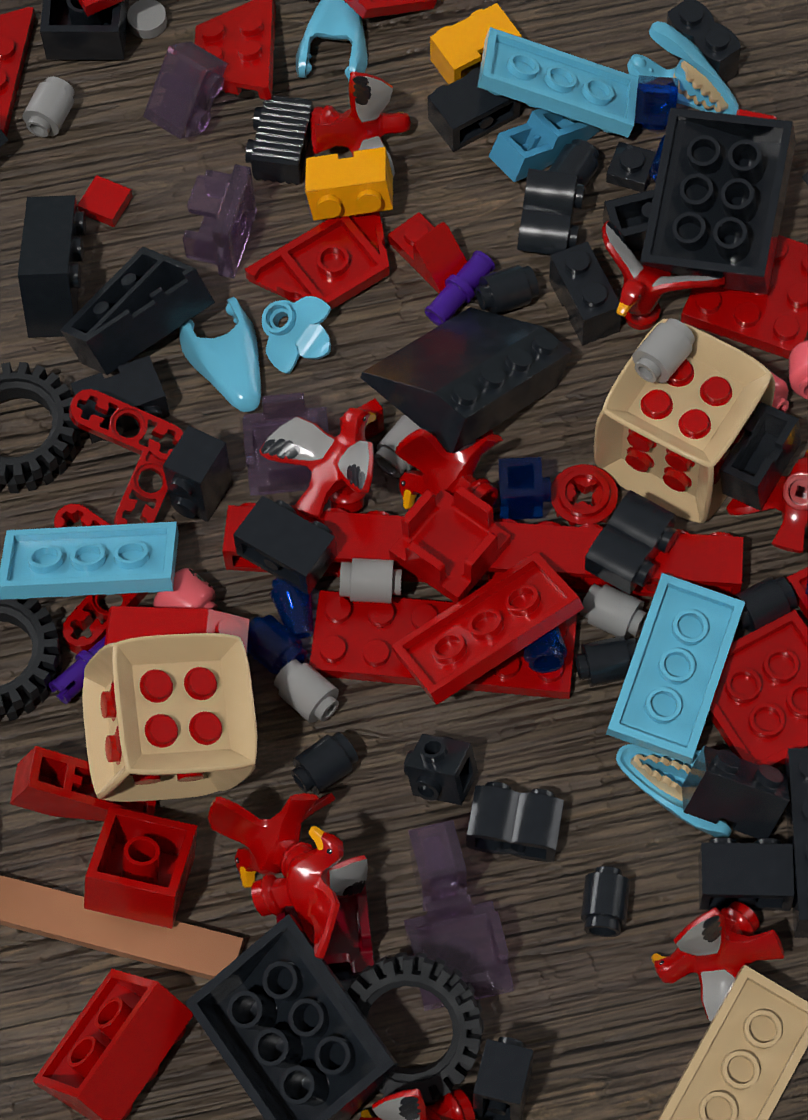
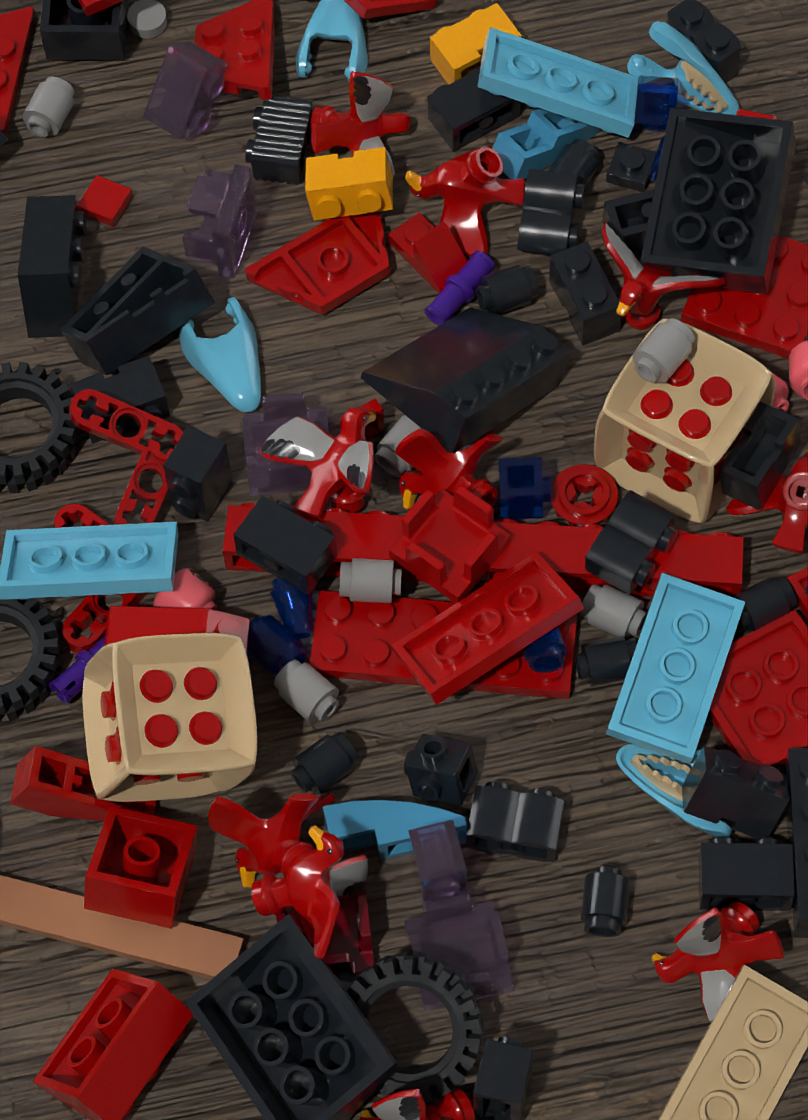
(300, 335): medium azure plate -> none
(384, 824): none -> dark azure slope
(466, 186): none -> red animal

